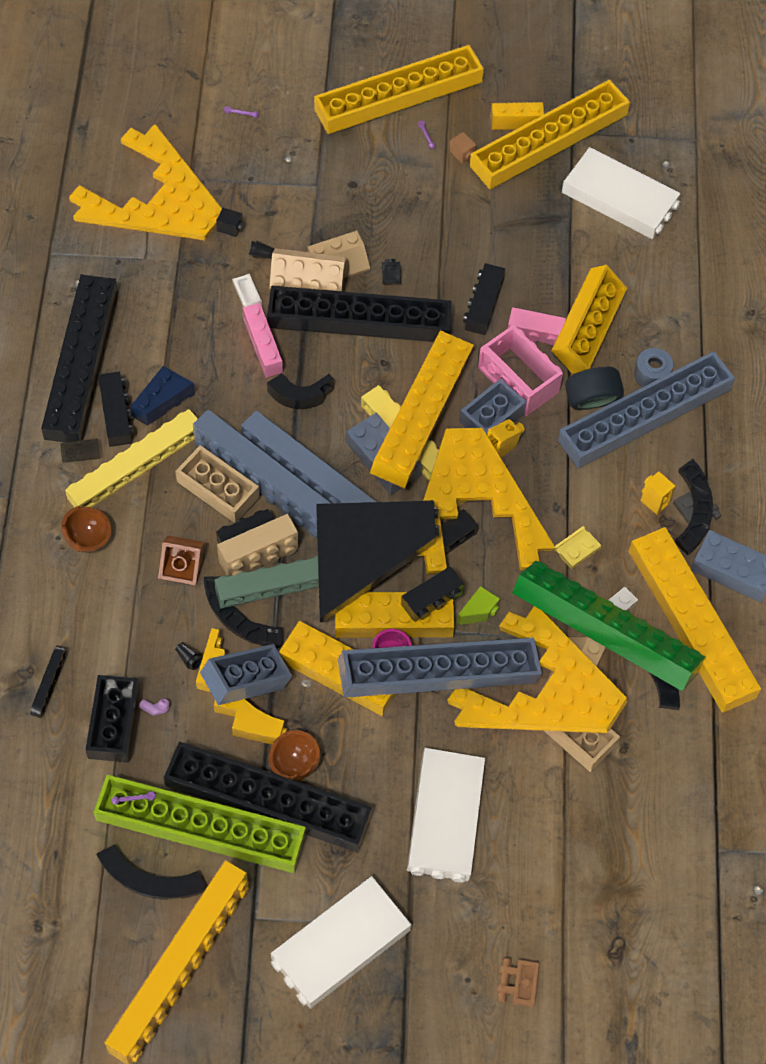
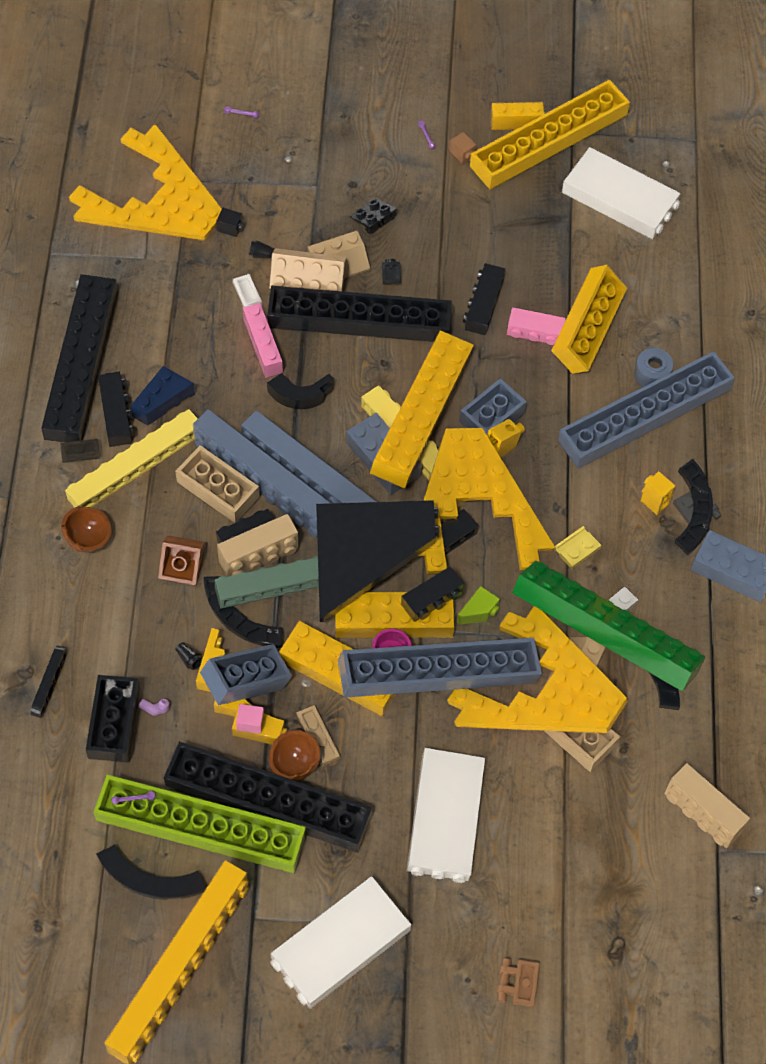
(249, 718): none -> bright pink panel
(313, 724): none -> tan tile
(374, 215): none -> black hinge
(398, 89): yellow brick -> none
(528, 352): bright pink hose -> none
(594, 388): black wheel -> none
(694, 619): yellow brick -> none
(706, 806): none -> tan brick

